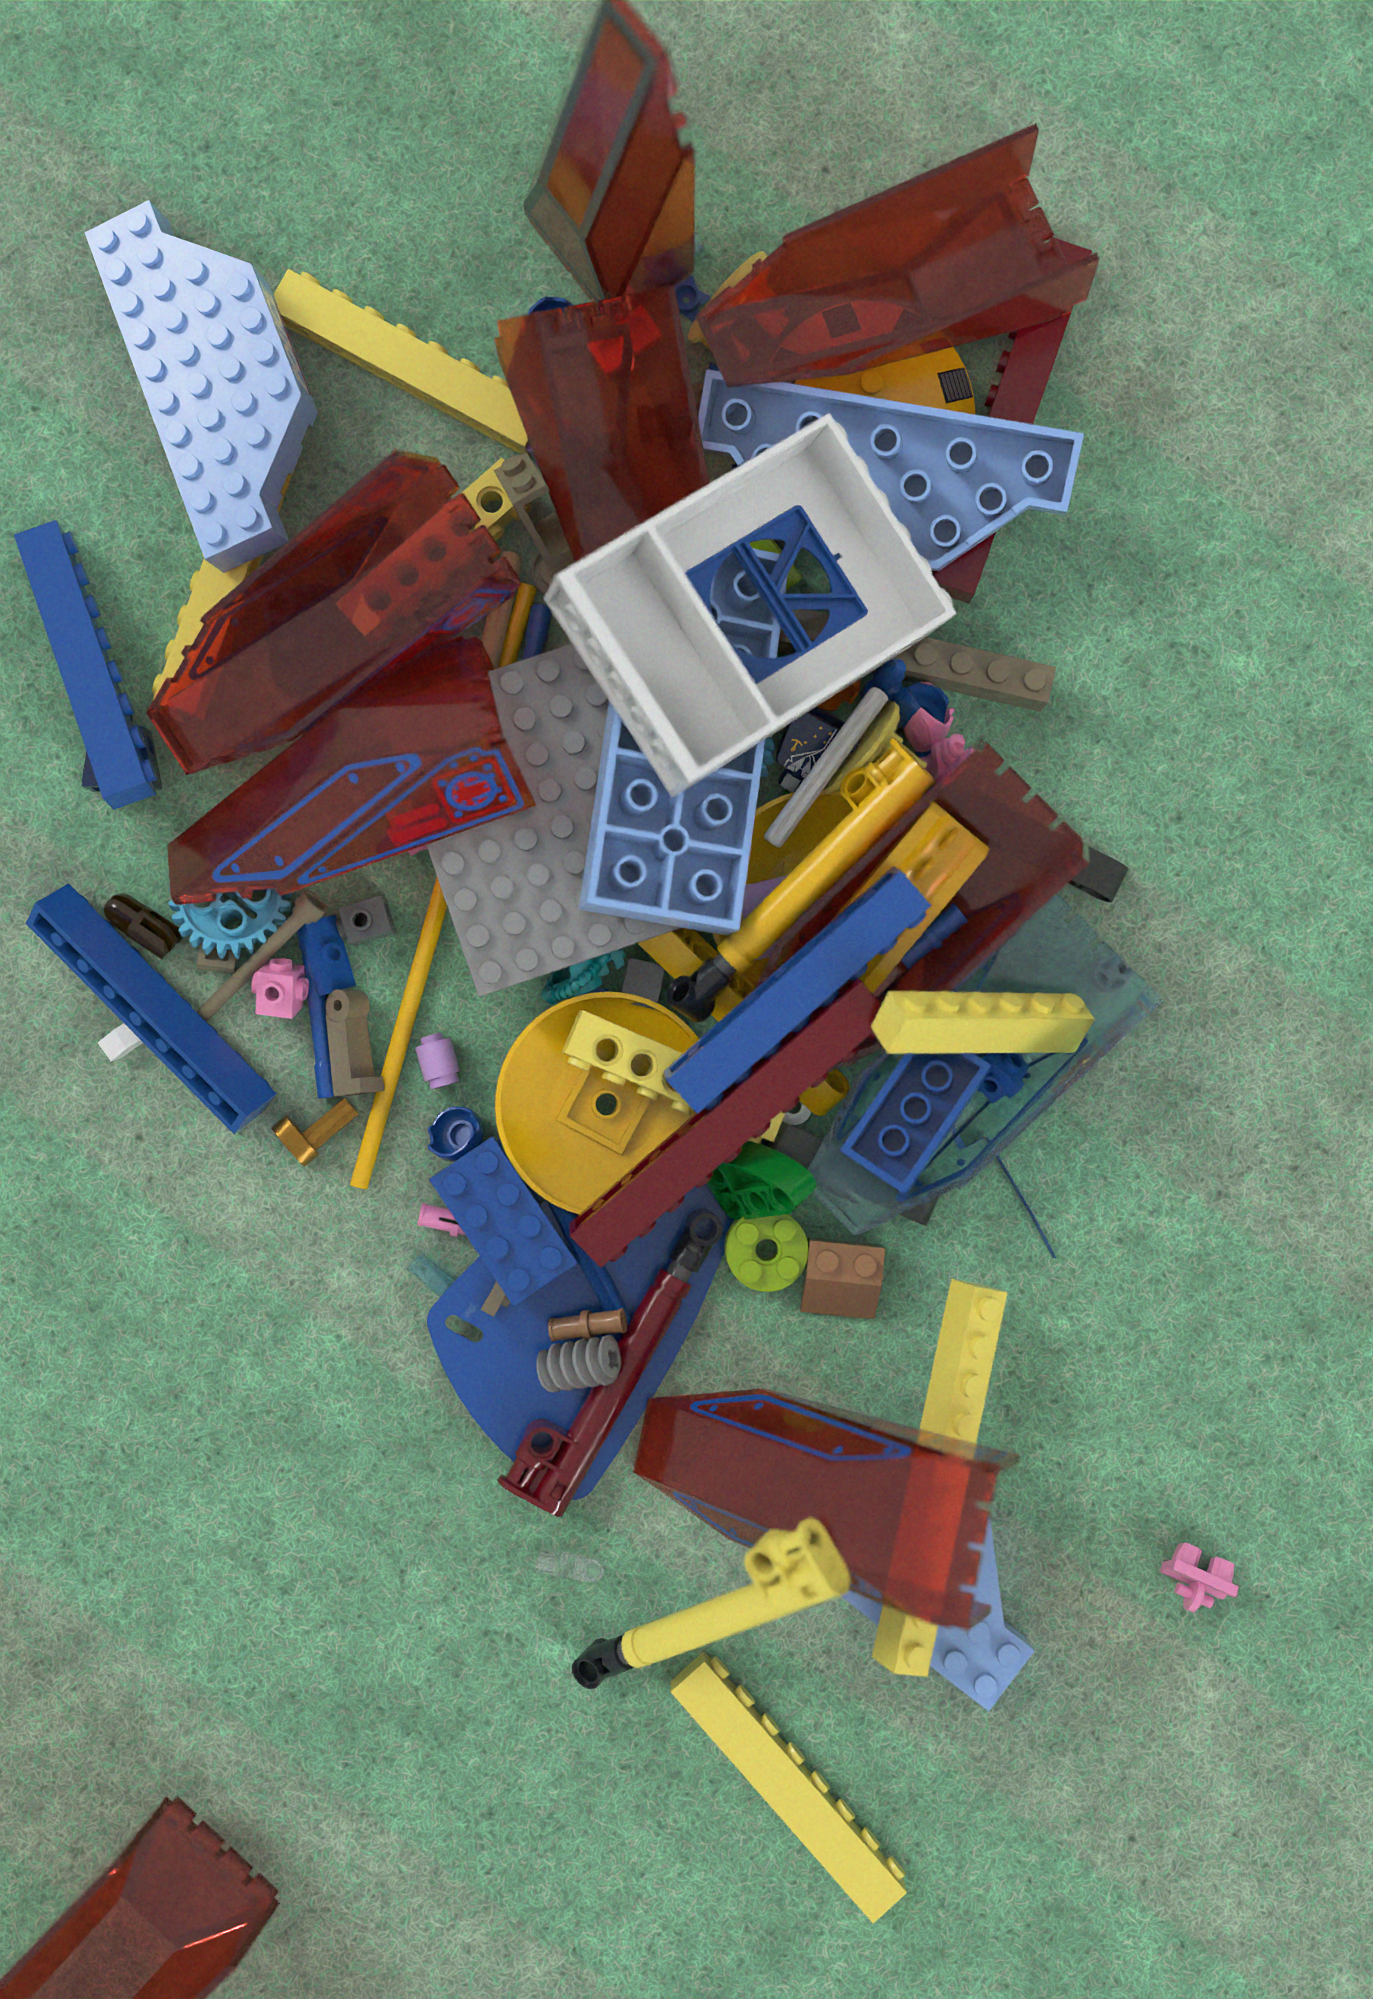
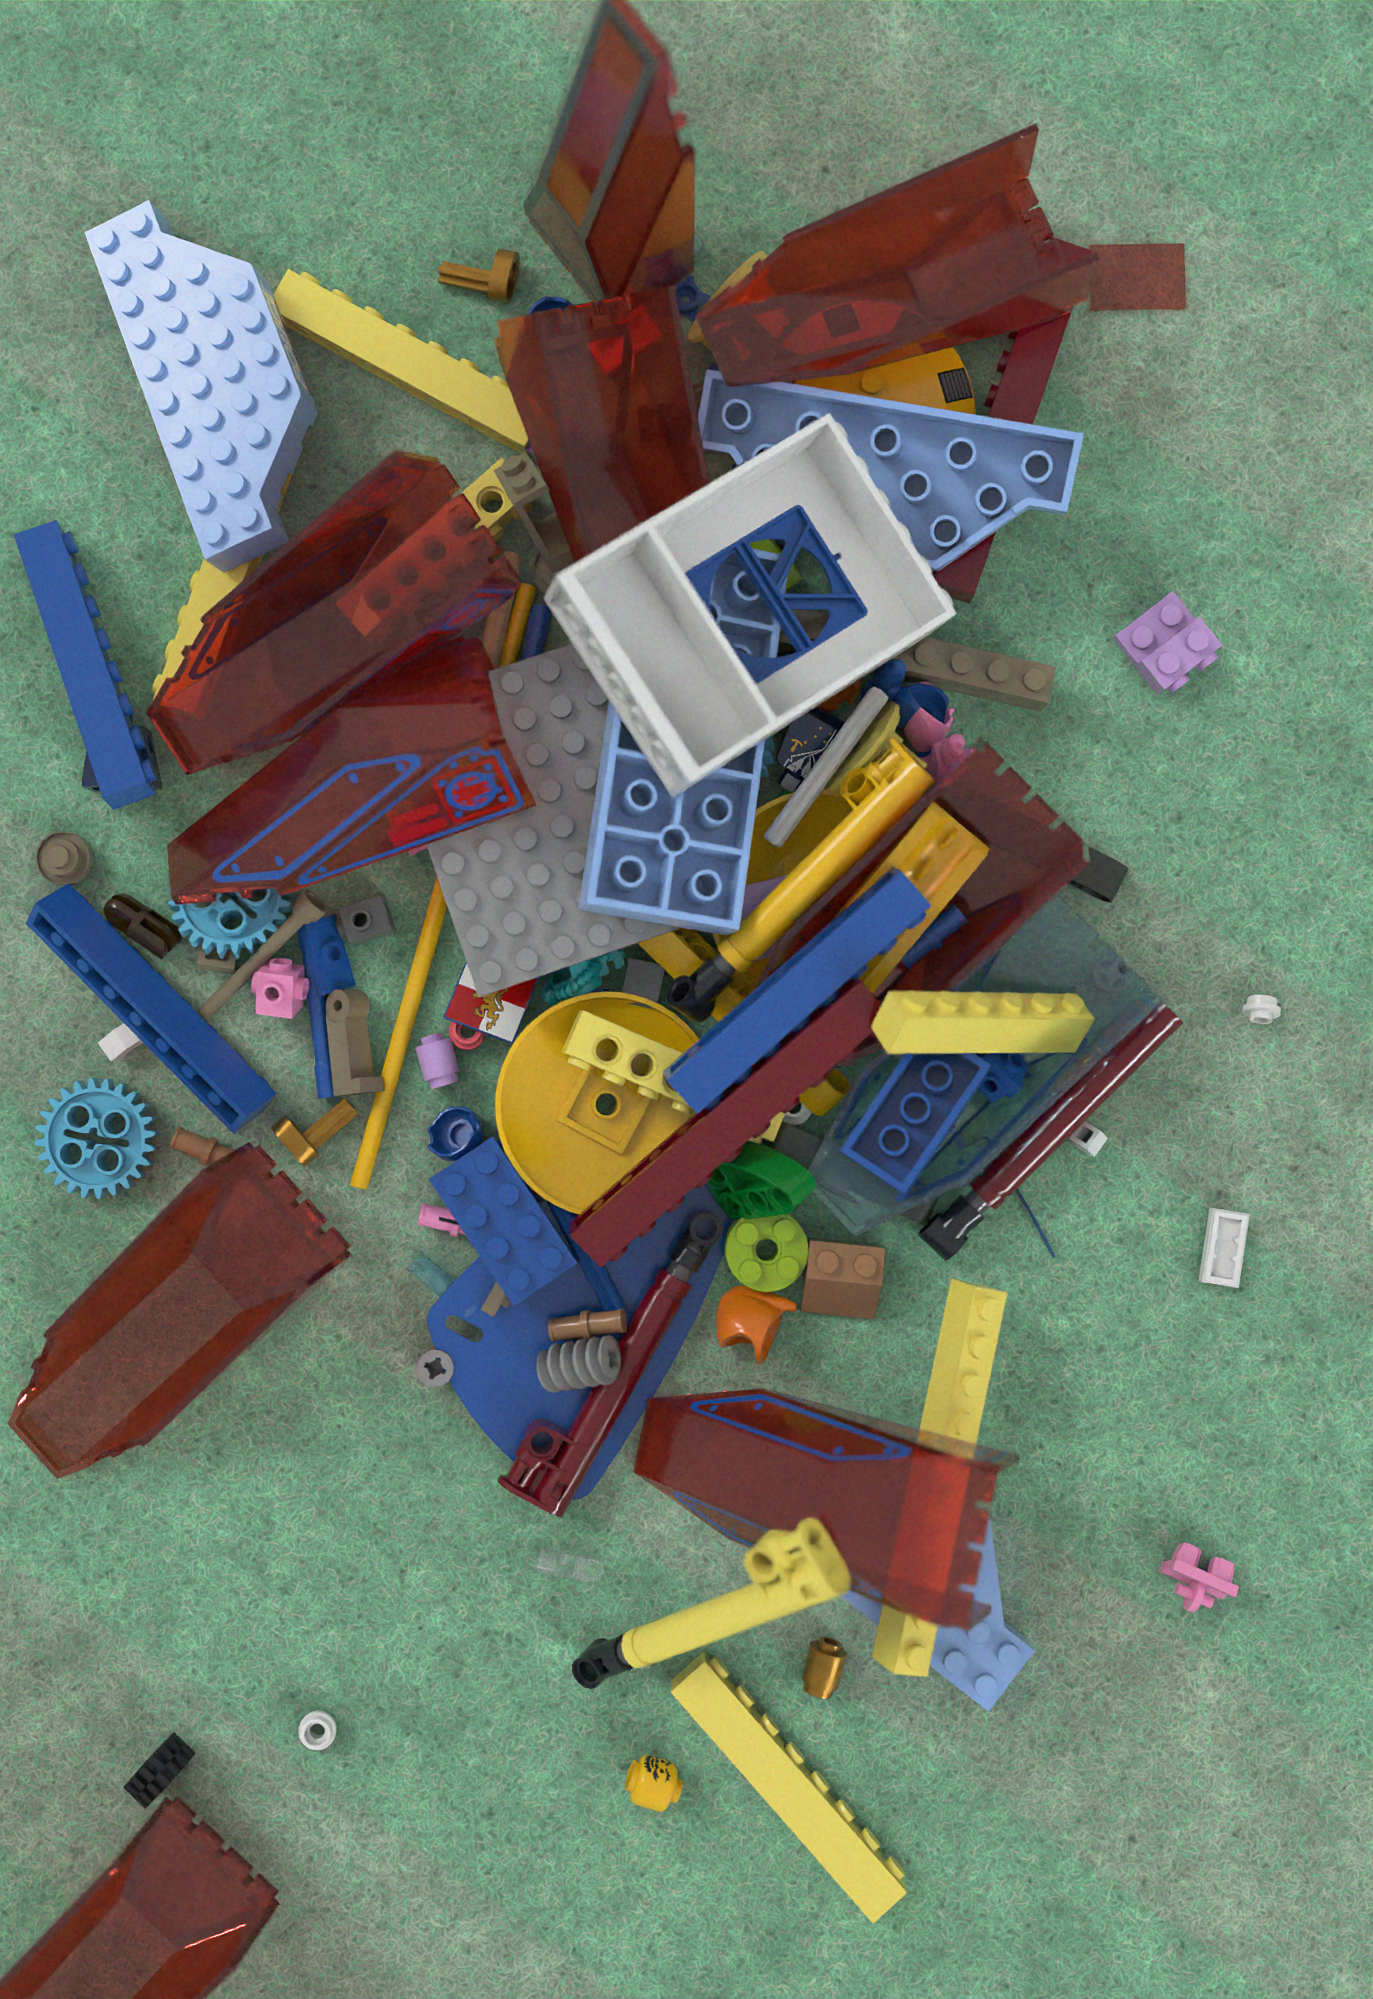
(64, 858): none -> dark tan plate
(102, 1105): none -> medium azure gear
(159, 1770): none -> black tyre
(175, 1312): none -> clear red windscreen
(199, 1147): none -> medium nougat pin
(315, 1741): none -> white plate
(432, 1357): none -> light grey wheel
(465, 1043): none -> coral plate
(493, 1014): none -> flag
(497, 283): none -> pearl gold piece
(653, 1783): none -> yellow head
(750, 1318): none -> orange piece
(823, 1667): none -> pearl gold brick
(1008, 1170): none -> dark red piece
(1094, 1143): none -> white piece
(1138, 277): none -> clear red piece
(1168, 644): none -> lavender plate
(1224, 1247): none -> white plate
(1261, 1009): none -> white plate

